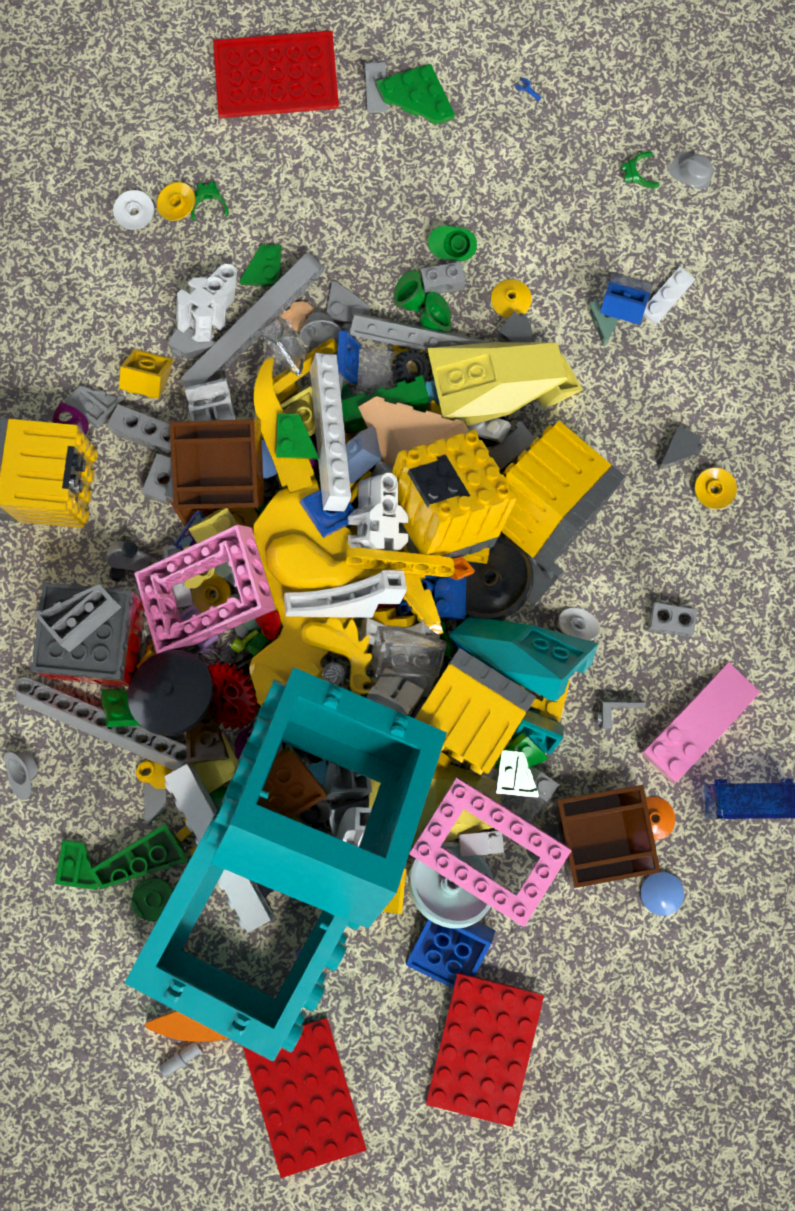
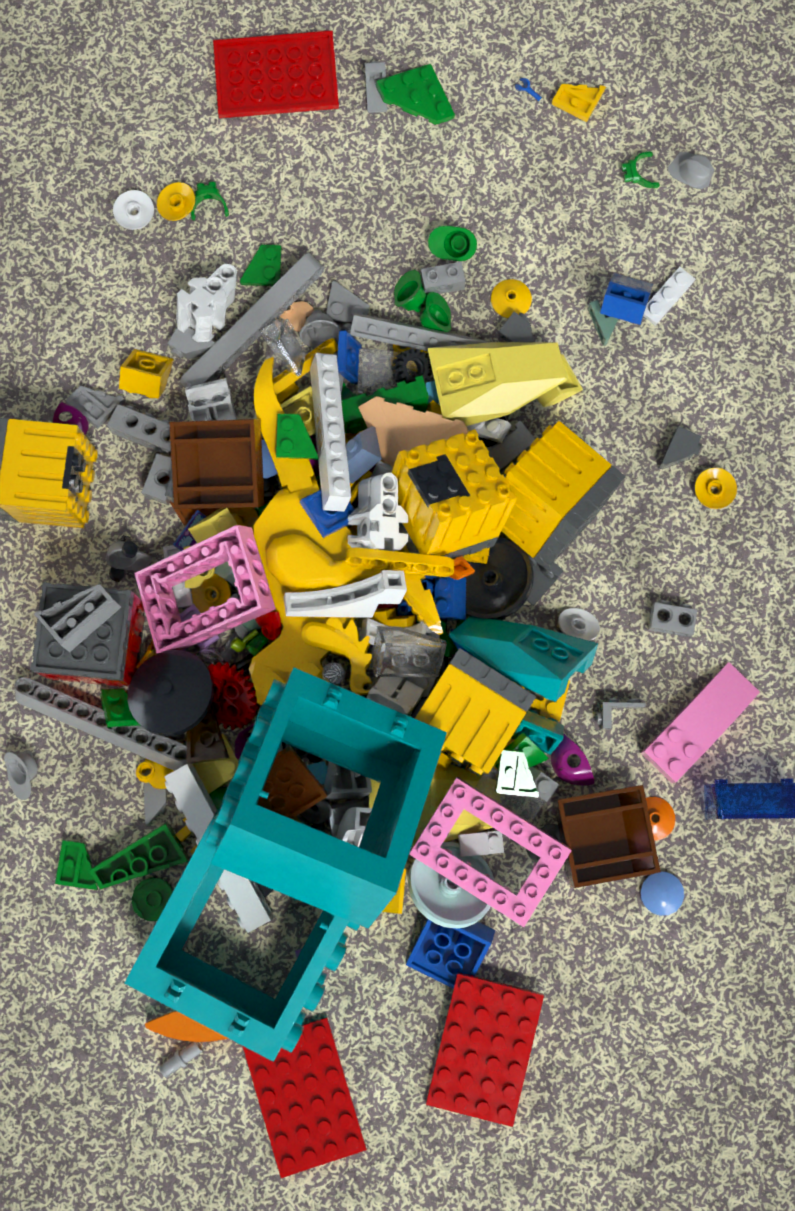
(578, 100): none -> yellow wing
(580, 775): none -> magenta piece

